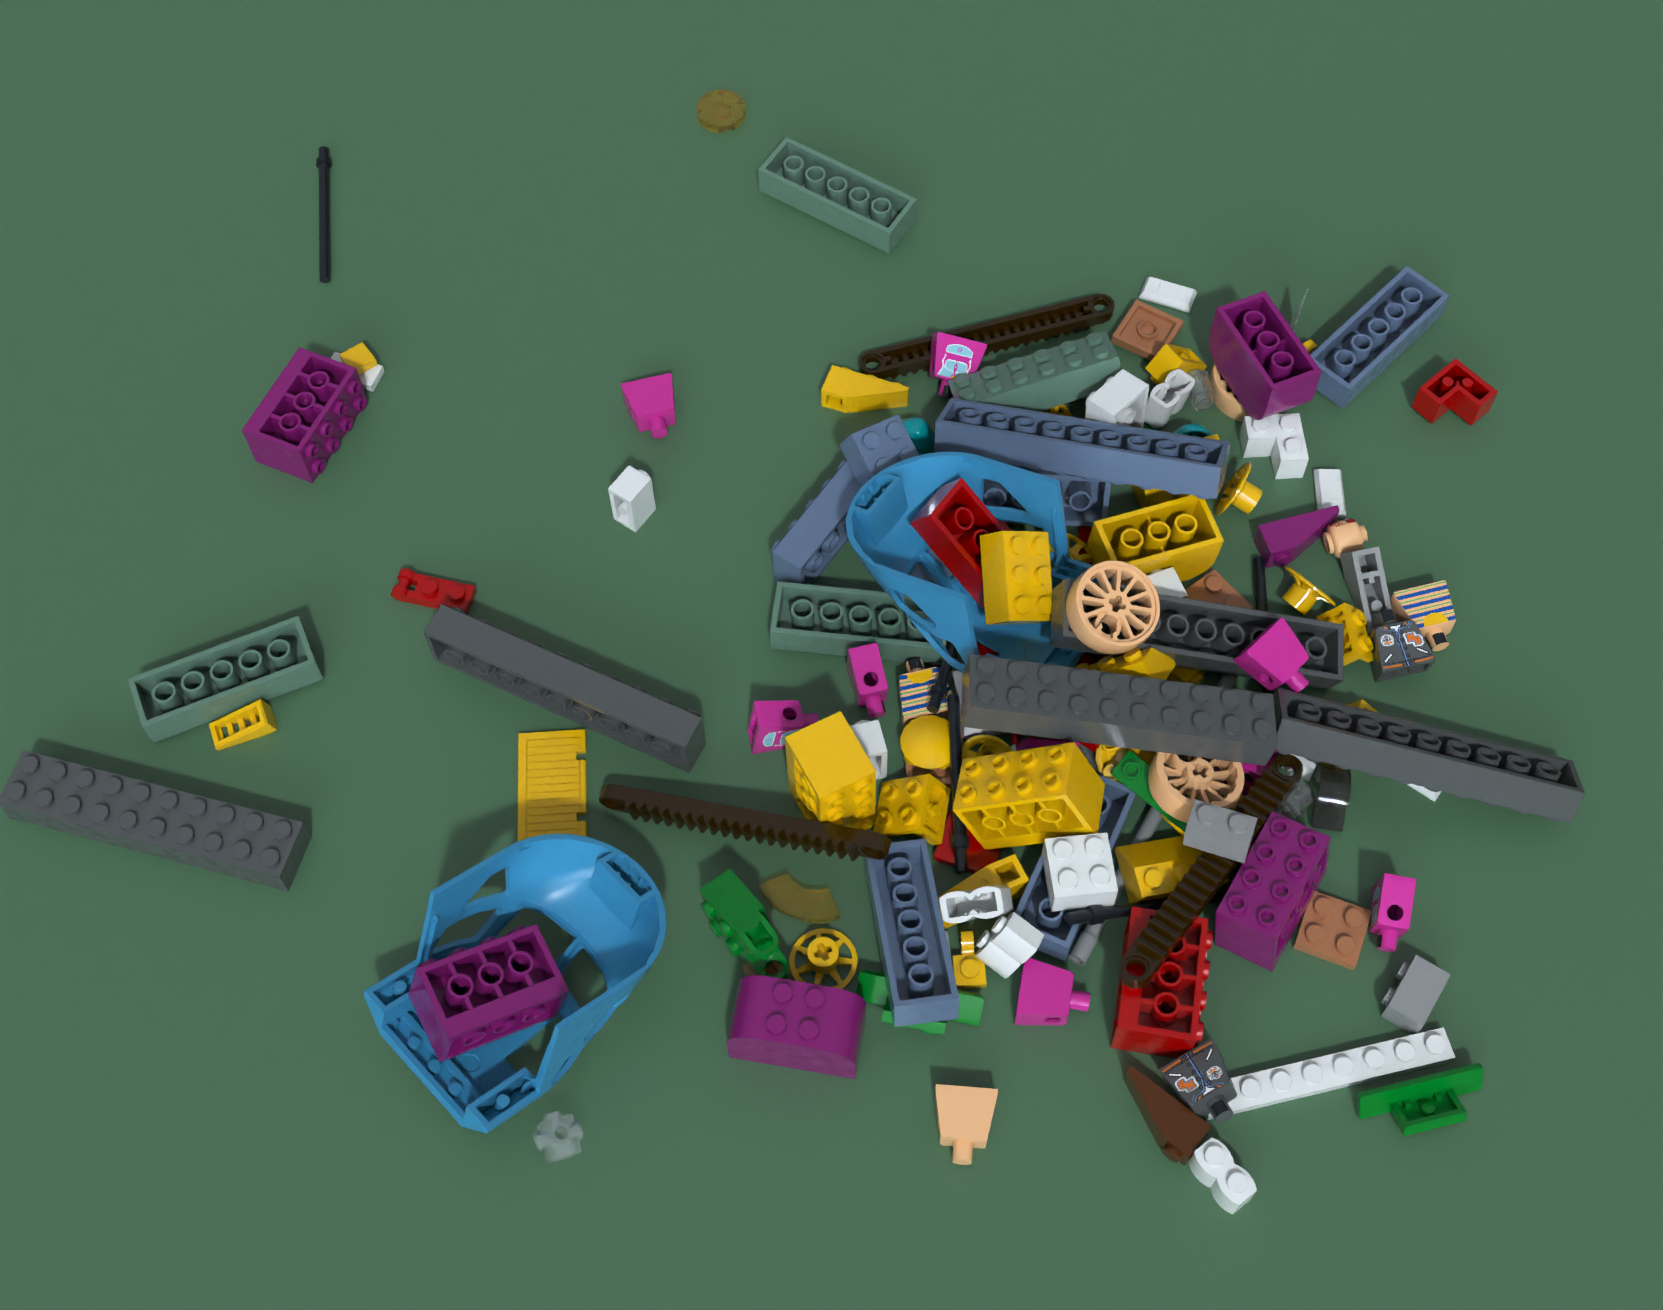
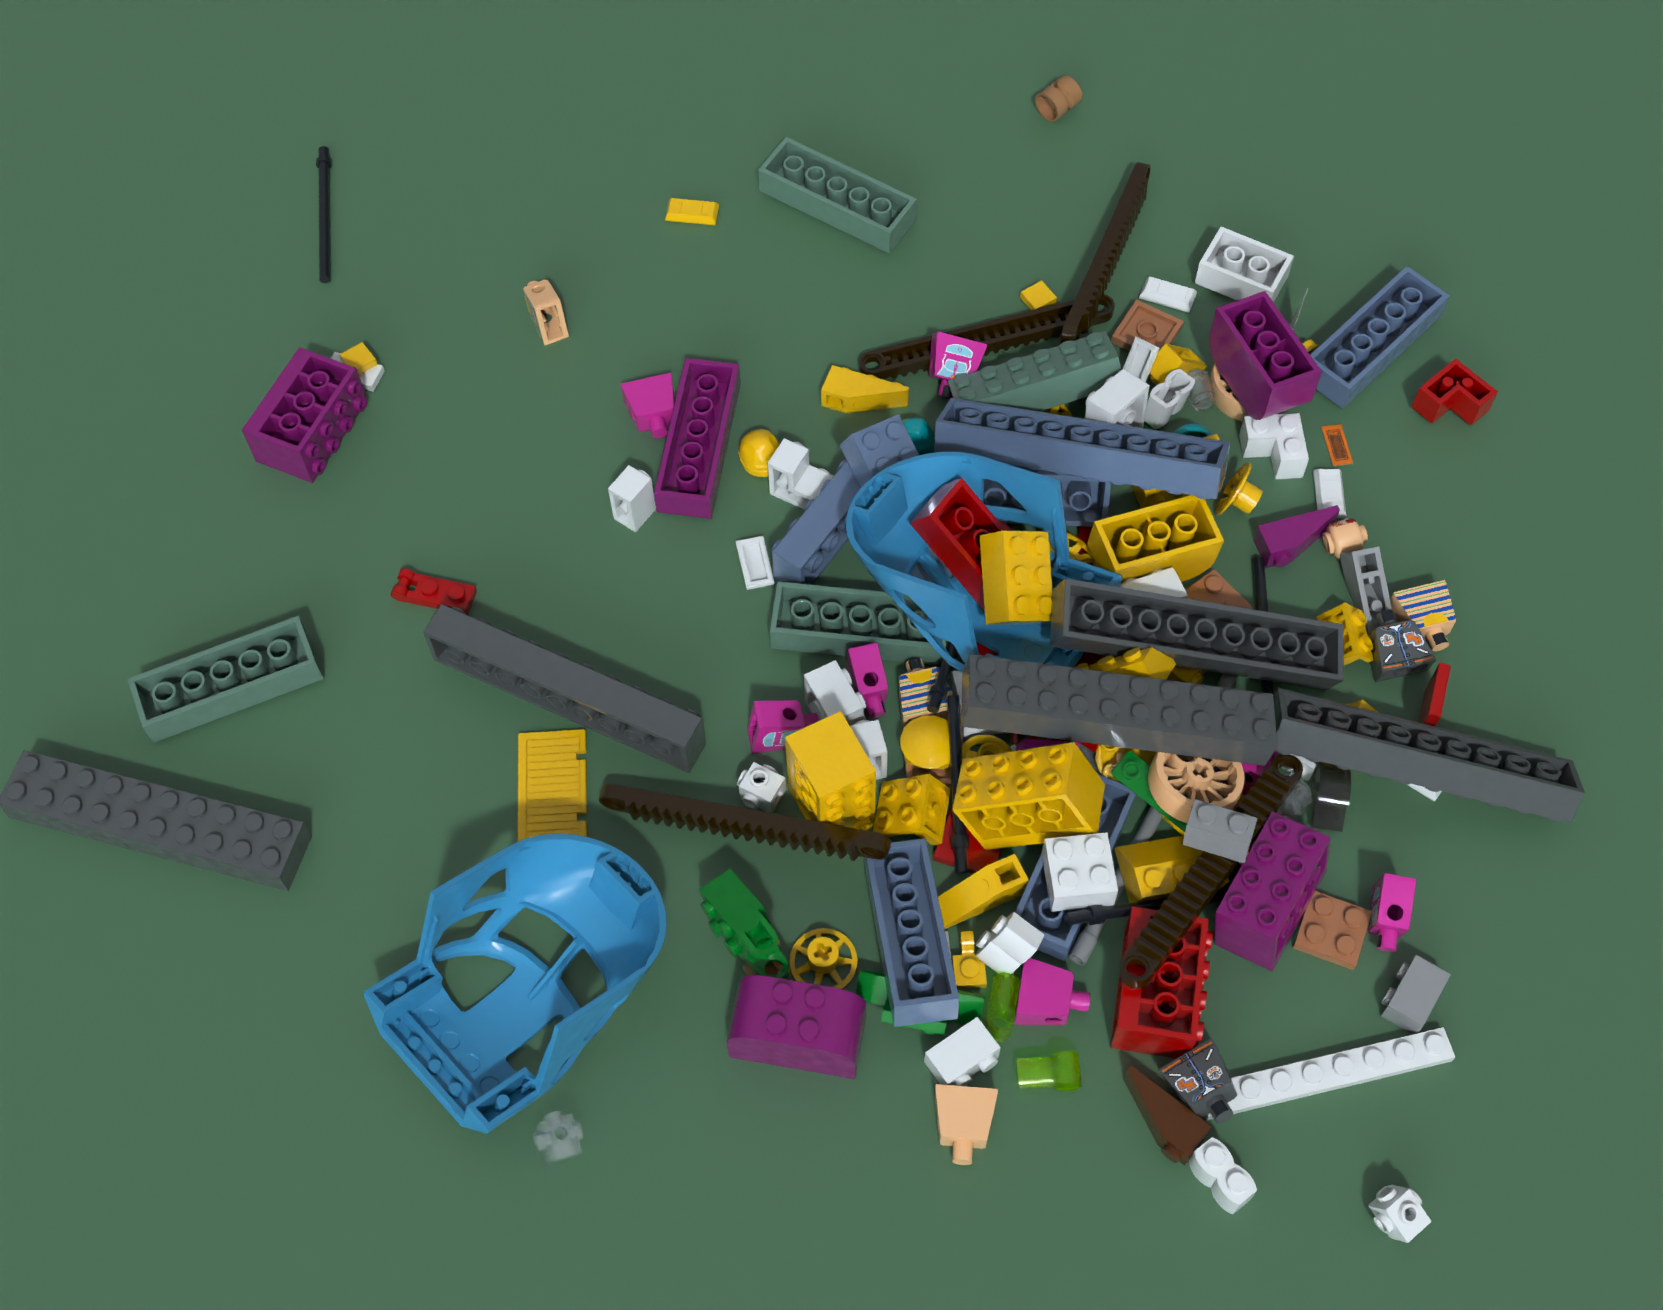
(257, 729): yellow slope -> none
(487, 991): magenta brick -> none
(543, 300): none -> light nougat torso
(692, 211): none -> yellow tile
(697, 438): none -> magenta brick
(721, 111): clear yellow tile -> none
(755, 563): none -> white tile
(756, 451): none -> yellow hat
(761, 787): none -> white brick
(792, 476): none -> white brick
(798, 902): clear yellow tile -> none
(830, 691): none -> white brick
(963, 1054): none -> white brick
(974, 904): white brick -> none
(1002, 1005): none -> clear neon green piece
(1038, 296): none -> yellow tile
(1058, 98): none -> medium nougat wheel
(1058, 1071): none -> clear neon green piece
(1107, 255): none -> dark brown gear
(1113, 607): light nougat piece -> none
(1141, 358): none -> white tile
(1242, 266): none -> white brick
(1275, 658): dark pink torso -> none
(1303, 593): yellow wheel -> none
(1337, 445): none -> sticker
(1399, 1212): none -> white brick
(1423, 1101): green bracket -> none
(1435, 695): none -> red tile

